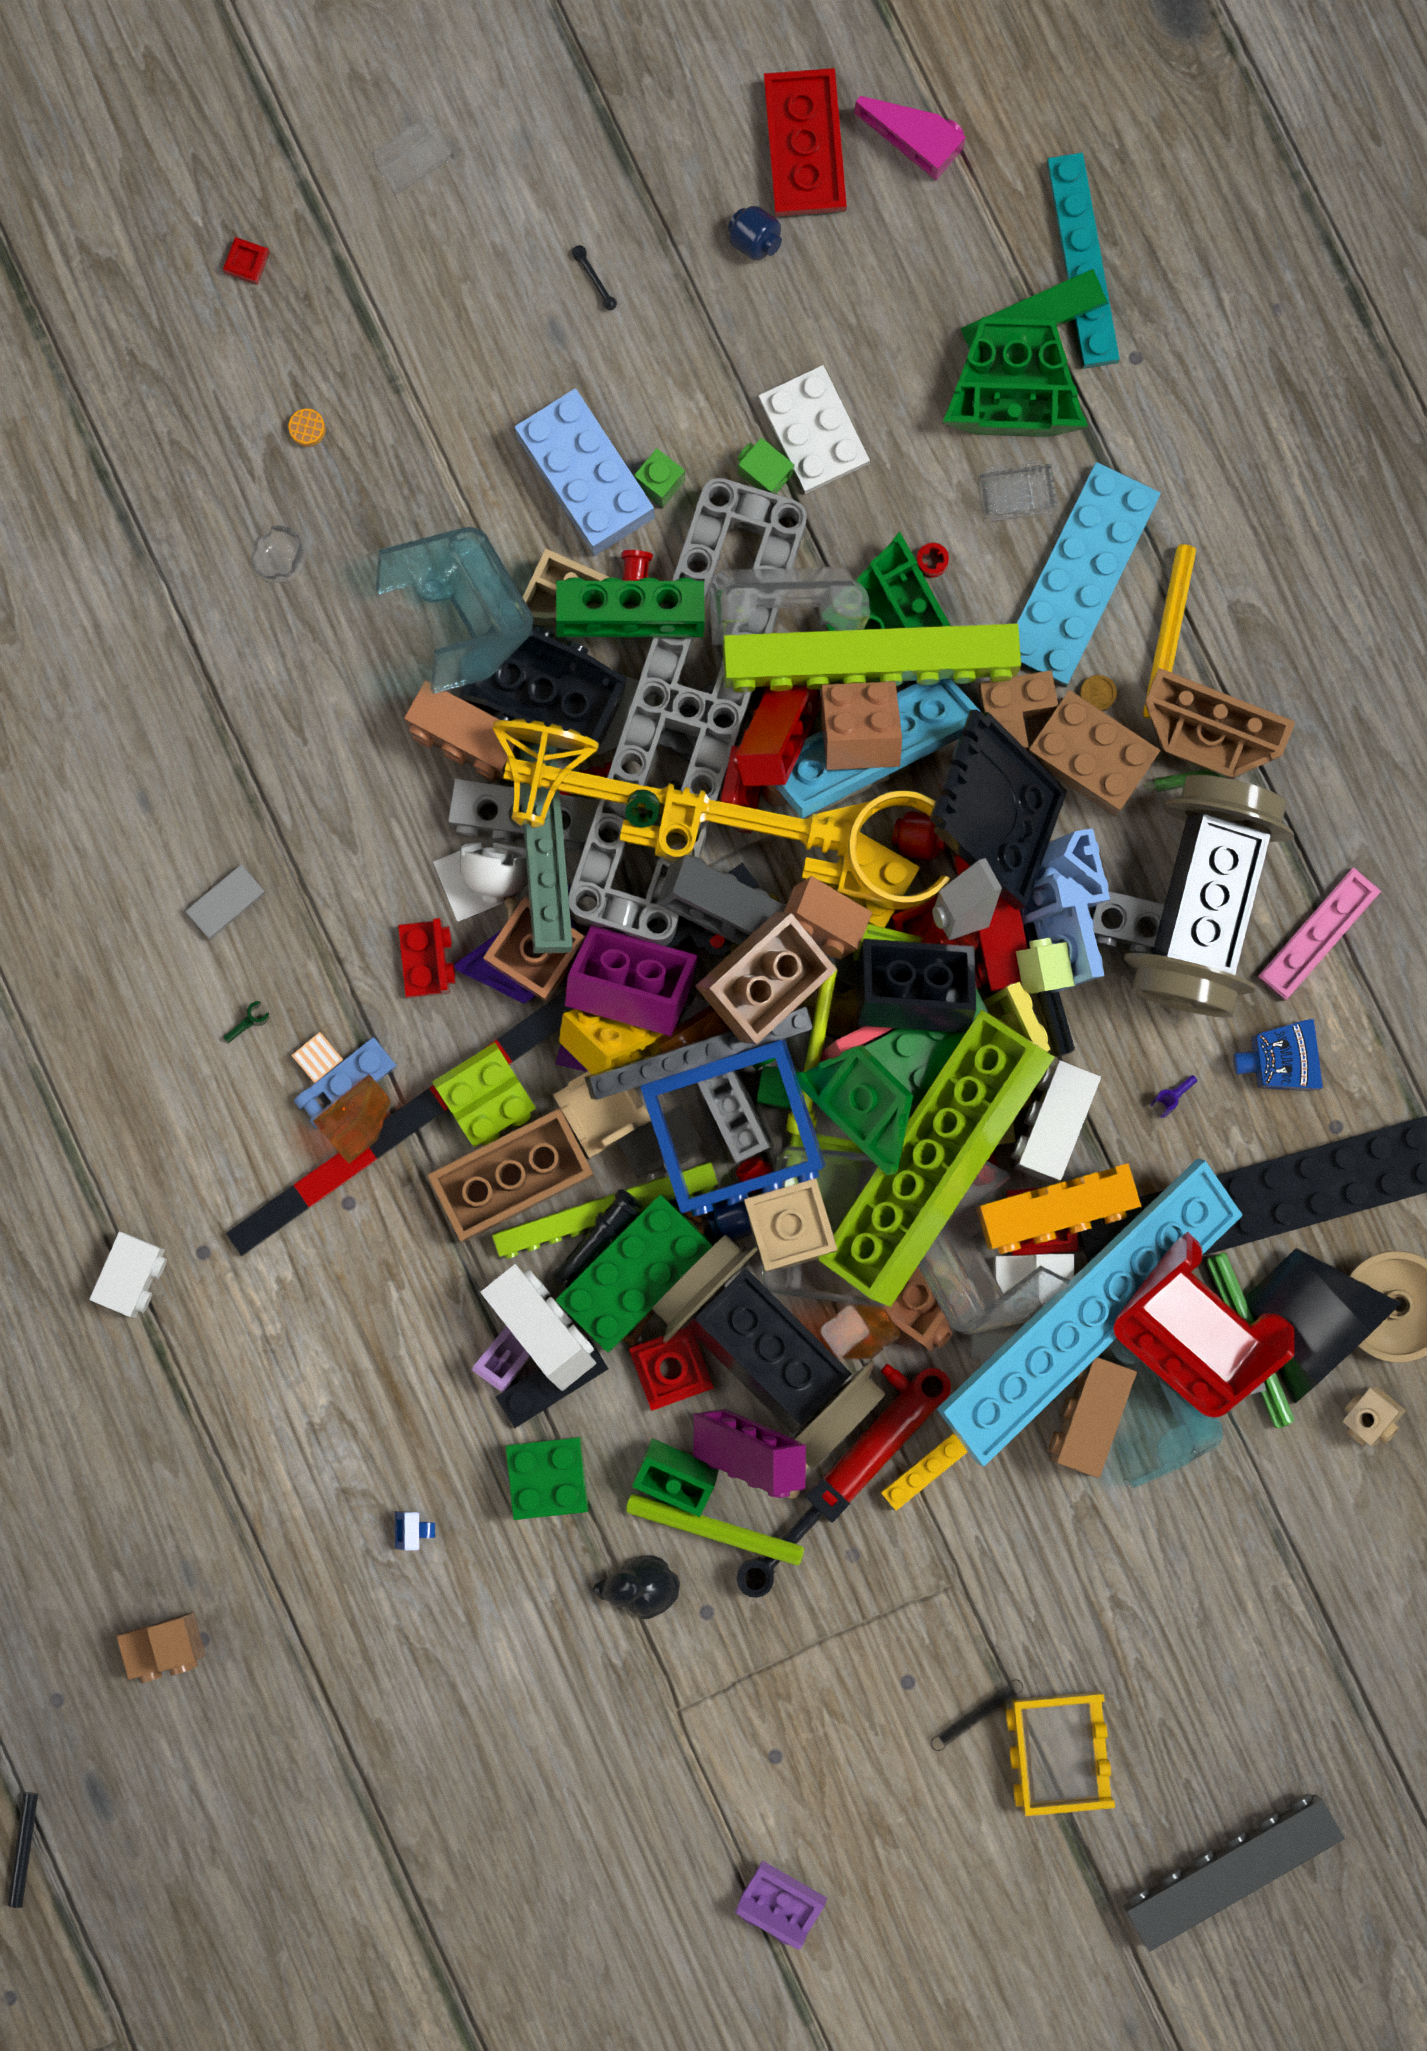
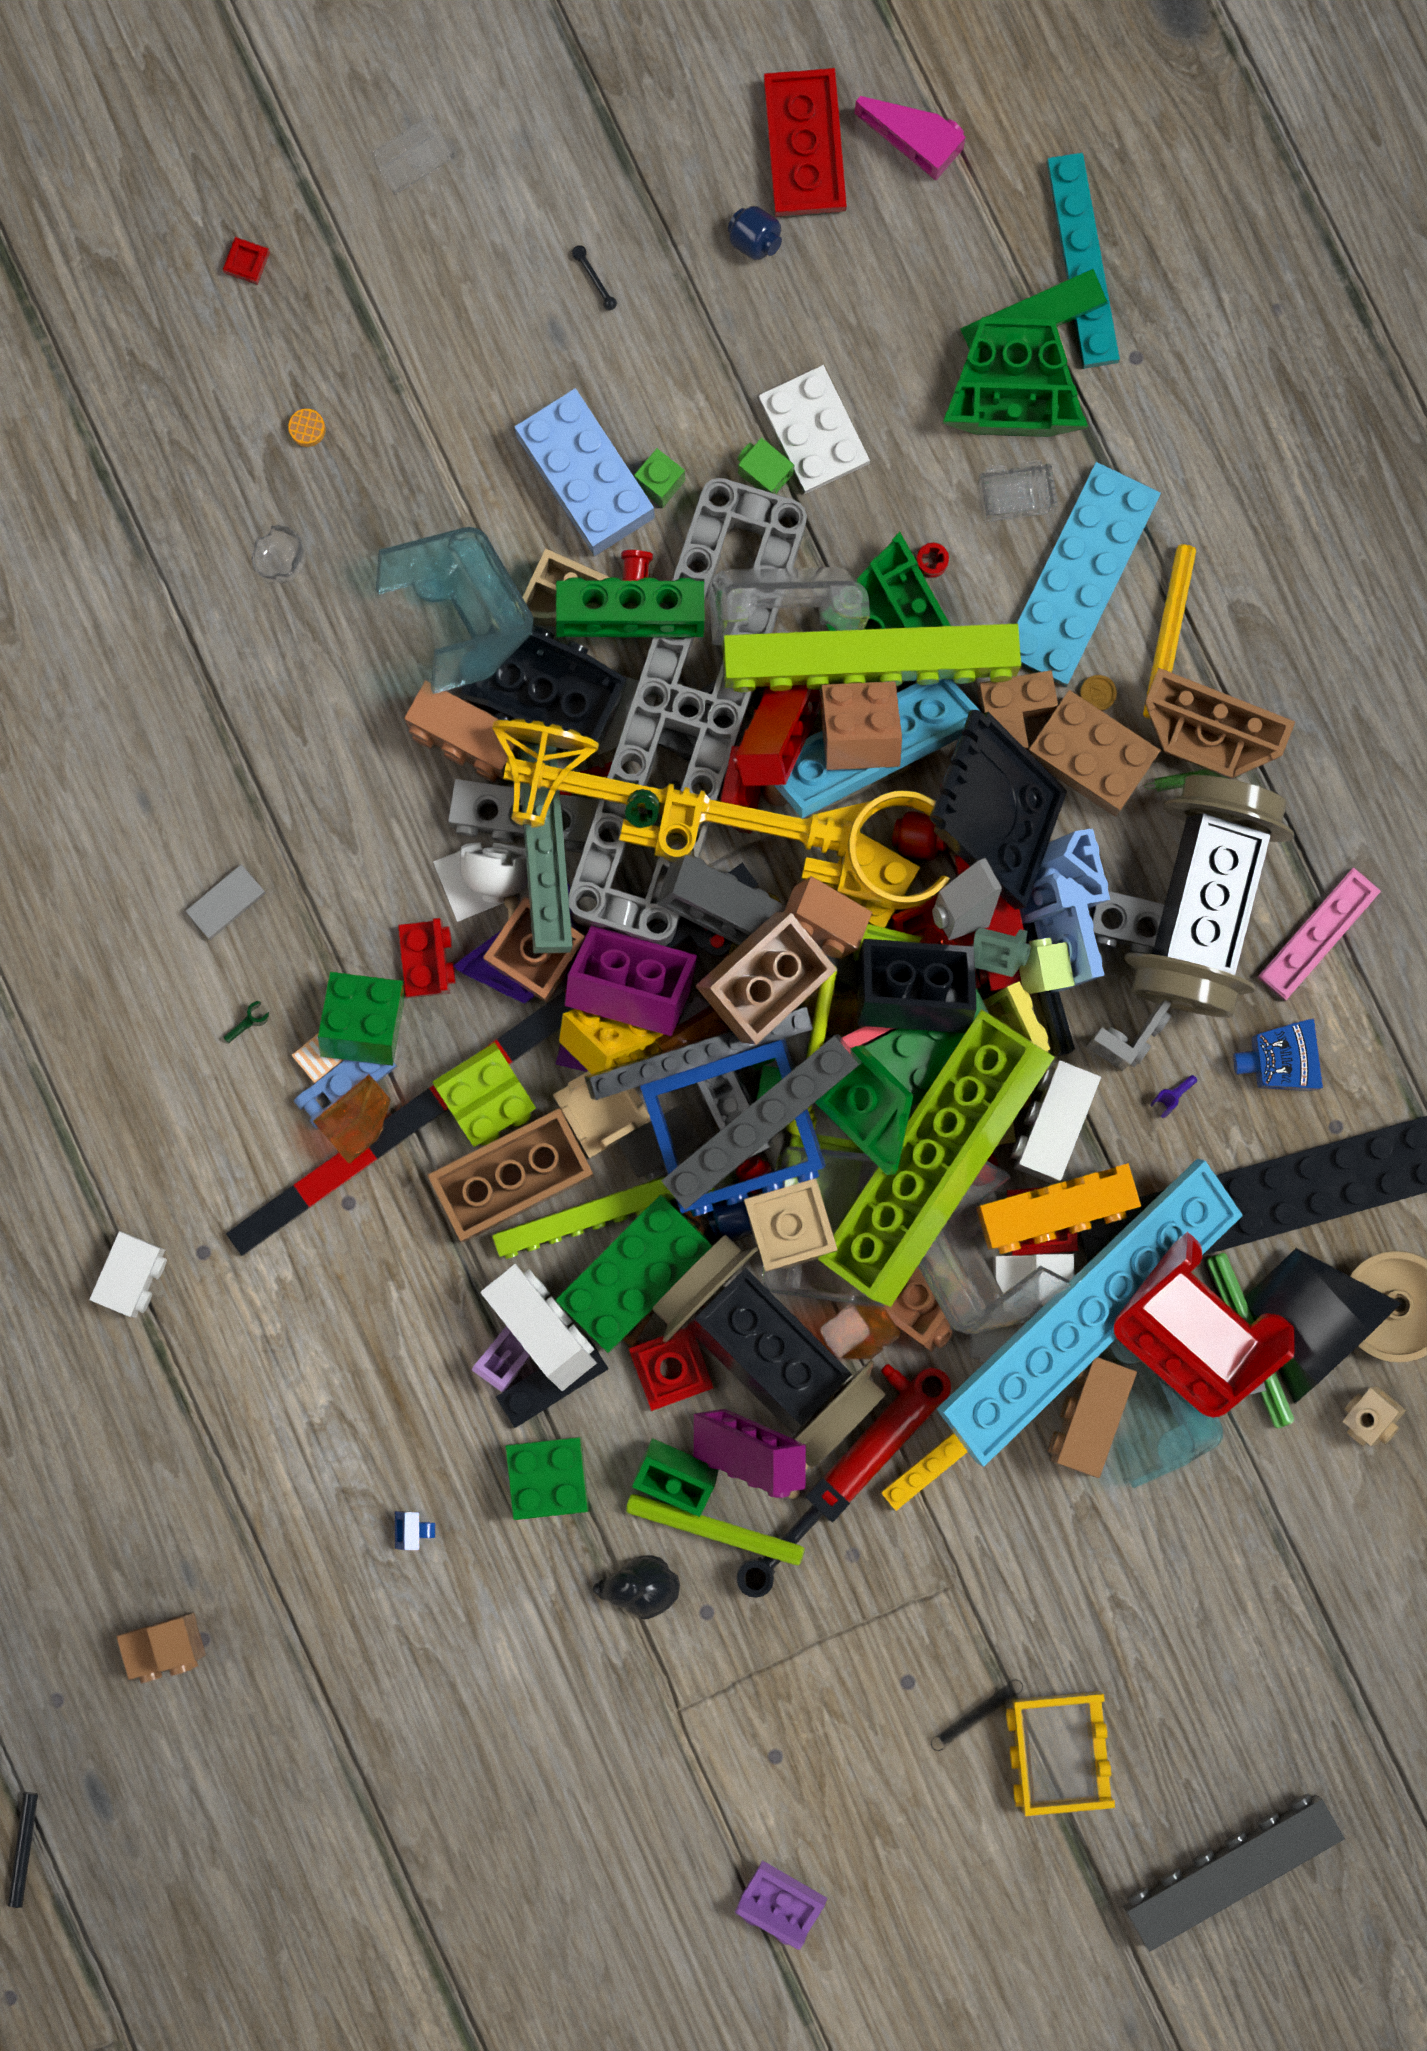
(361, 1018): none -> green brick
(607, 1228): black pin -> none
(761, 1121): none -> dark grey brick
(1000, 951): none -> sand green bracket
(1112, 1043): none -> light grey bracket

